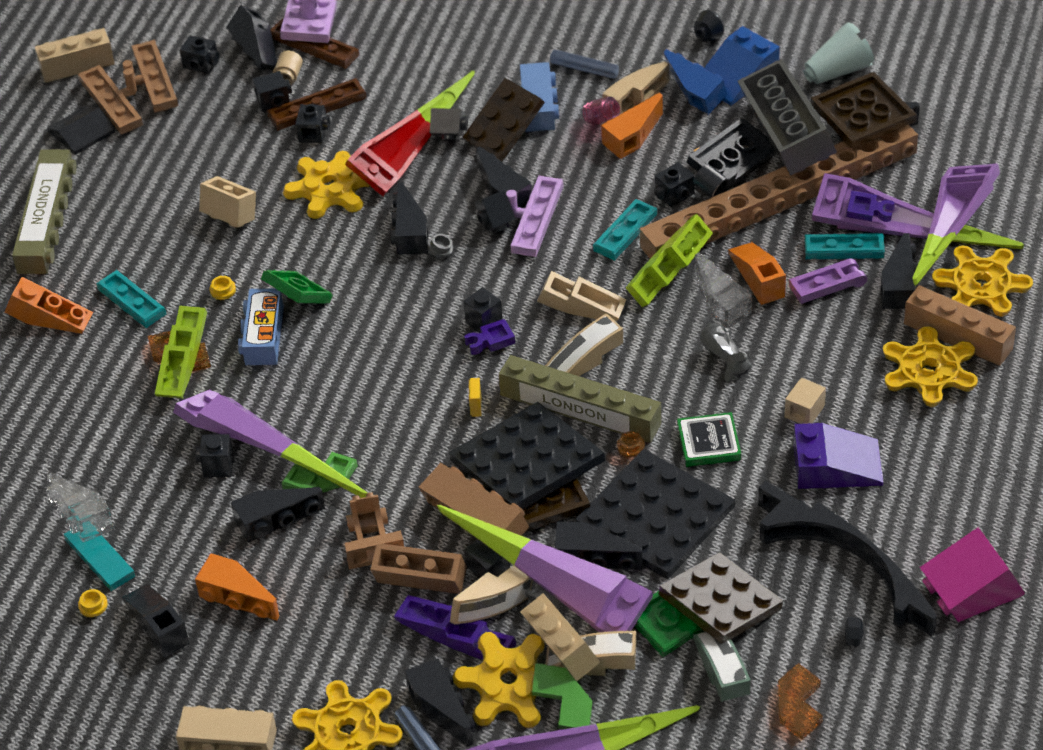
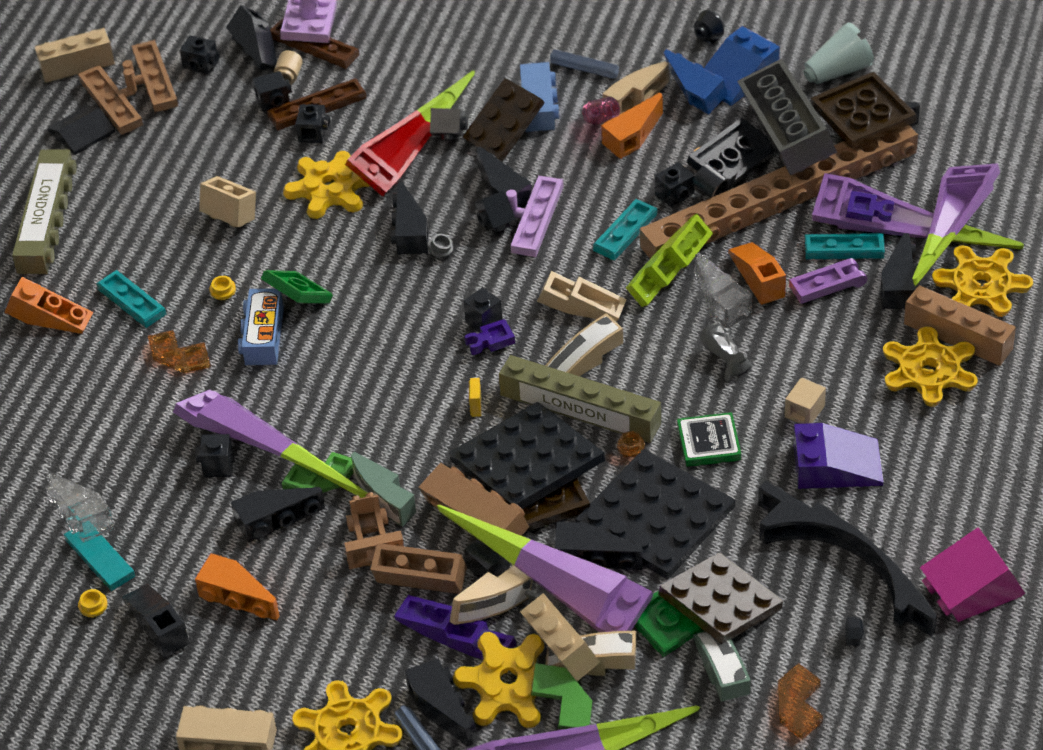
(181, 352): lime slope -> none
(382, 482): none -> sand green slope

